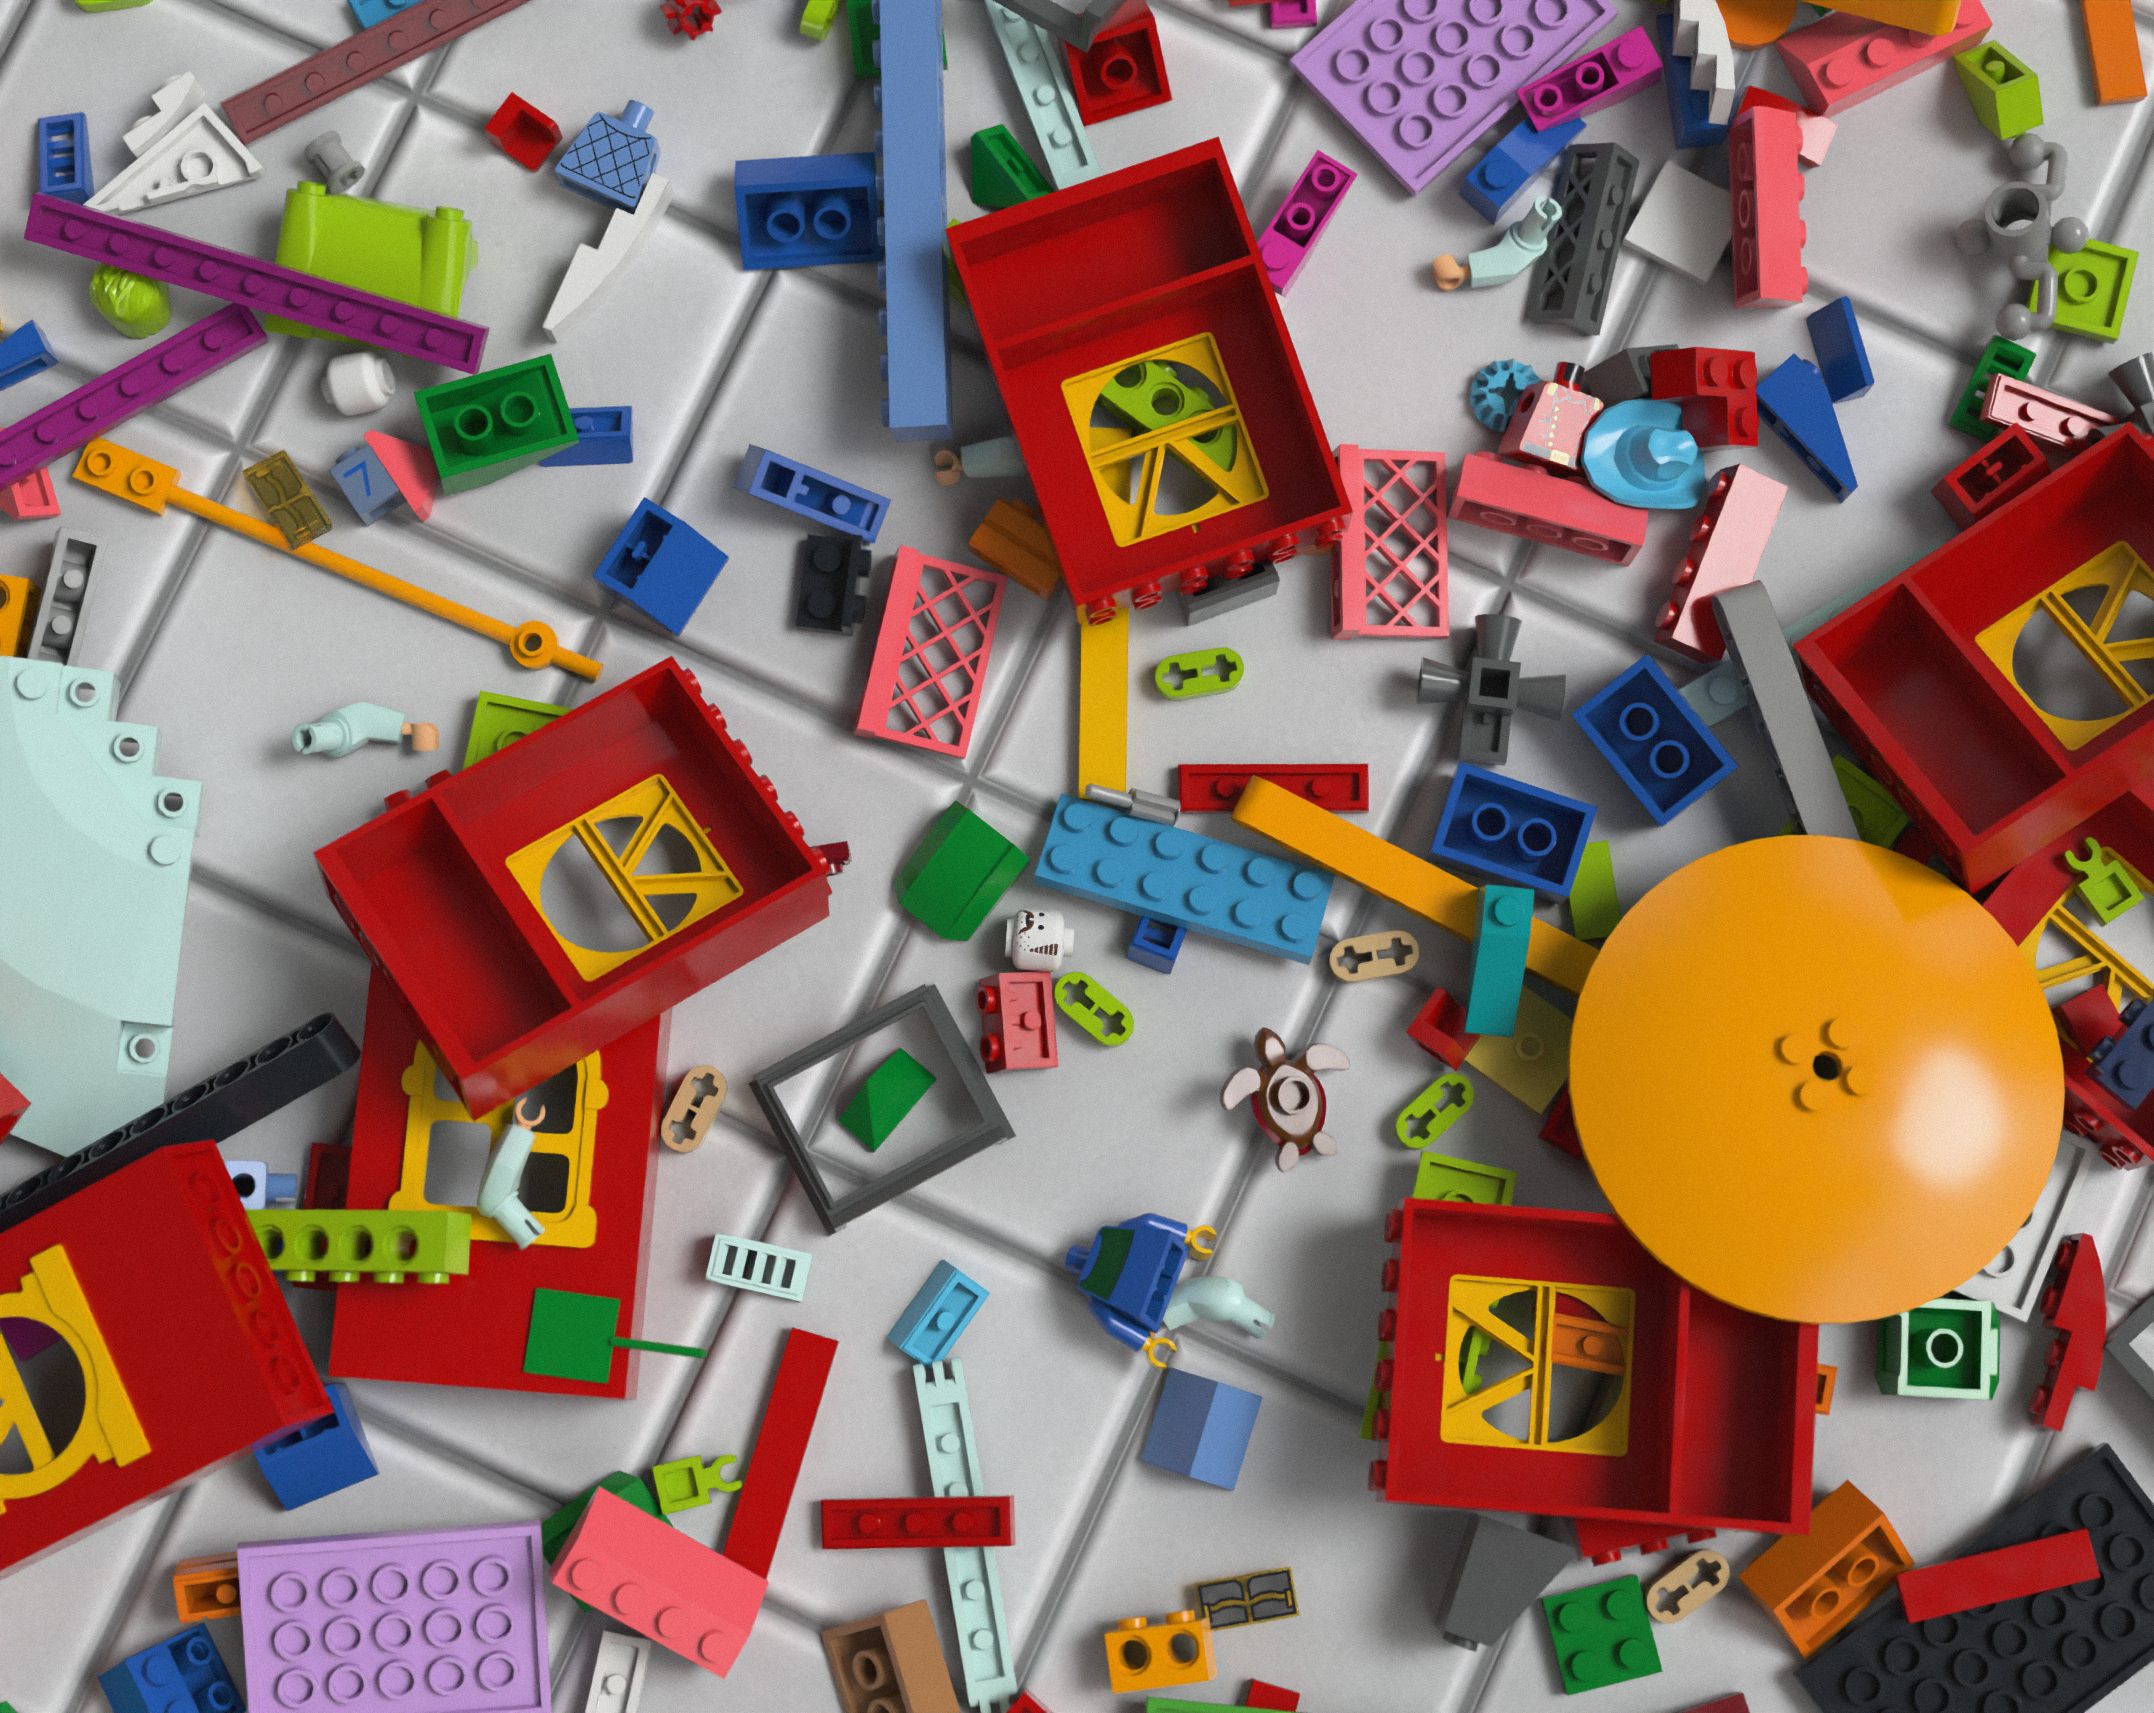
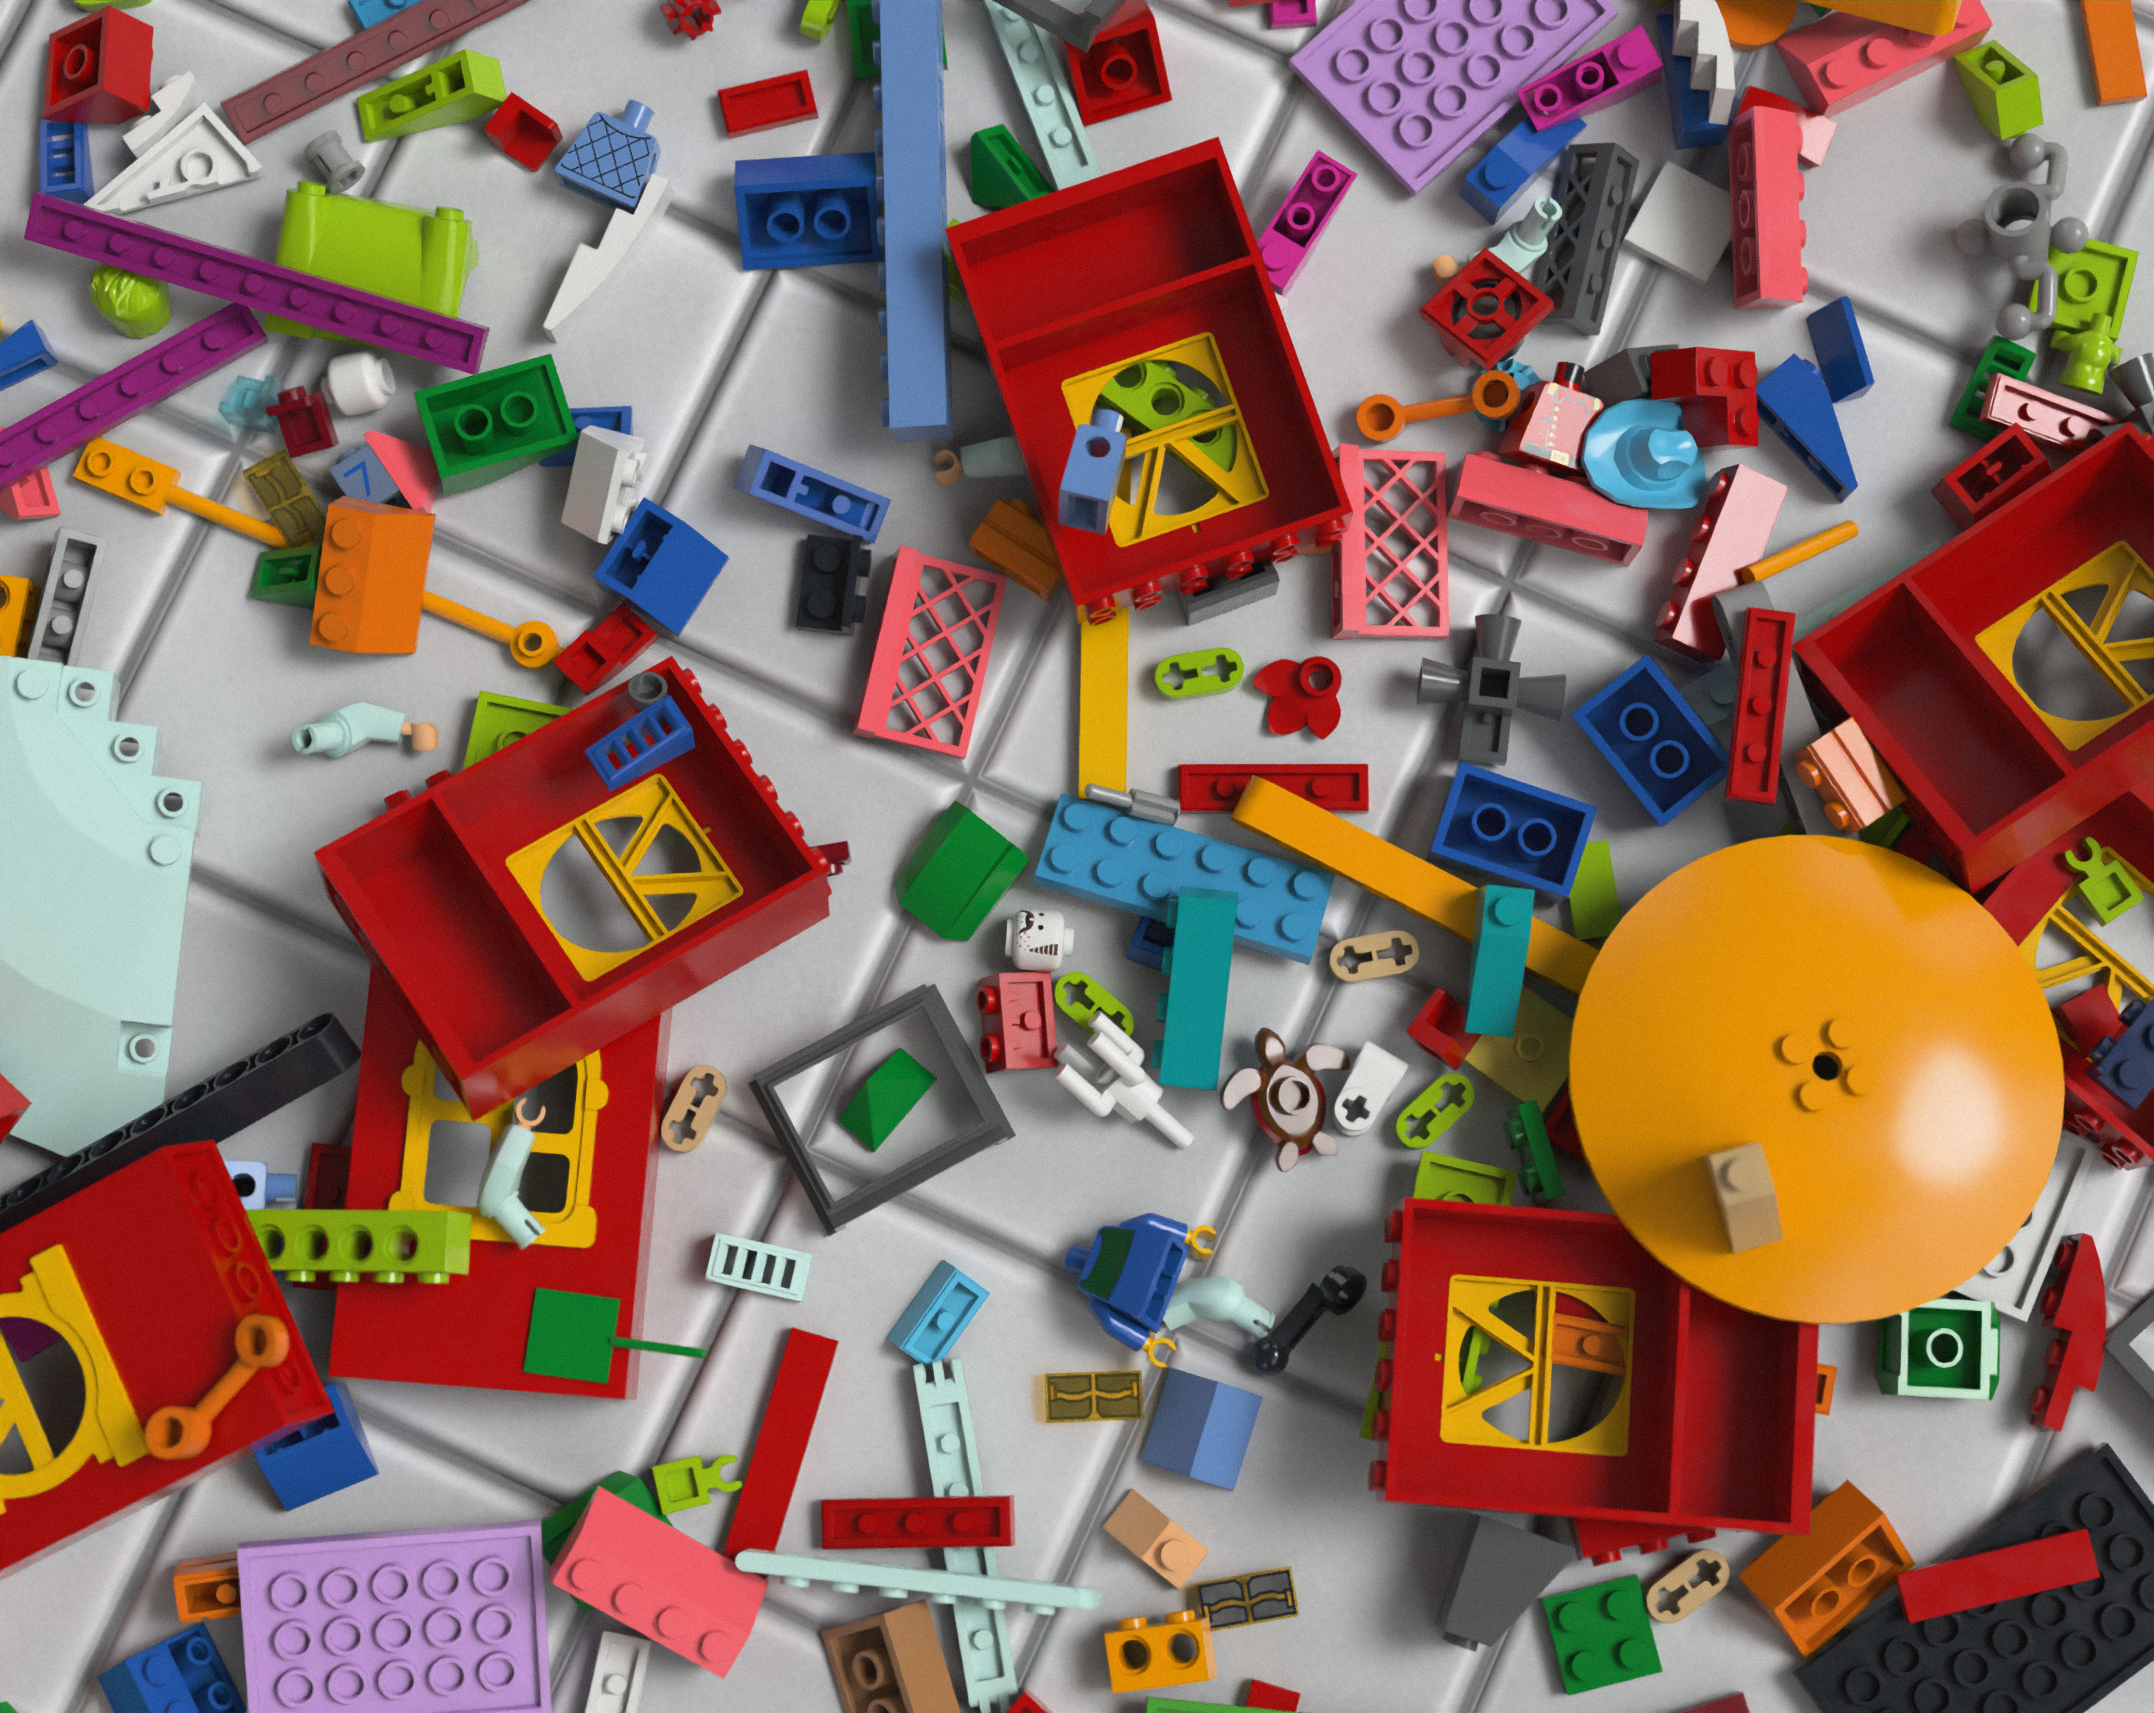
(99, 69): none -> red slope
(186, 1430): none -> orange piece
(249, 404): none -> clear light blue panel
(288, 576): none -> green slope
(303, 421): none -> dark red bracket
(372, 577): none -> orange slope
(433, 97): none -> lime slope
(604, 483): none -> white slope
(606, 651): none -> red slope
(645, 690): none -> dark grey hinge
(647, 721): none -> blue slope
(768, 104): none -> red tile
(897, 1579): none -> light aqua hinge
(1093, 473): none -> medium blue torso
(1094, 1396): none -> clear yellow tile
(1118, 1082): none -> white plant
(1155, 1539): none -> light nougat slope
(1197, 988): none -> teal brick
(1296, 701): none -> red plate
(1337, 1293): none -> black piece
(1370, 1084): none -> white piece
(1385, 419): none -> orange piece
(1487, 318): none -> red piece
(1539, 1170): none -> green plate
(1745, 1196): none -> tan slope
(1760, 706): none -> red tile
(1800, 552): none -> light orange bar
(1848, 777): none -> orange brick
(2088, 355): none -> lime piece

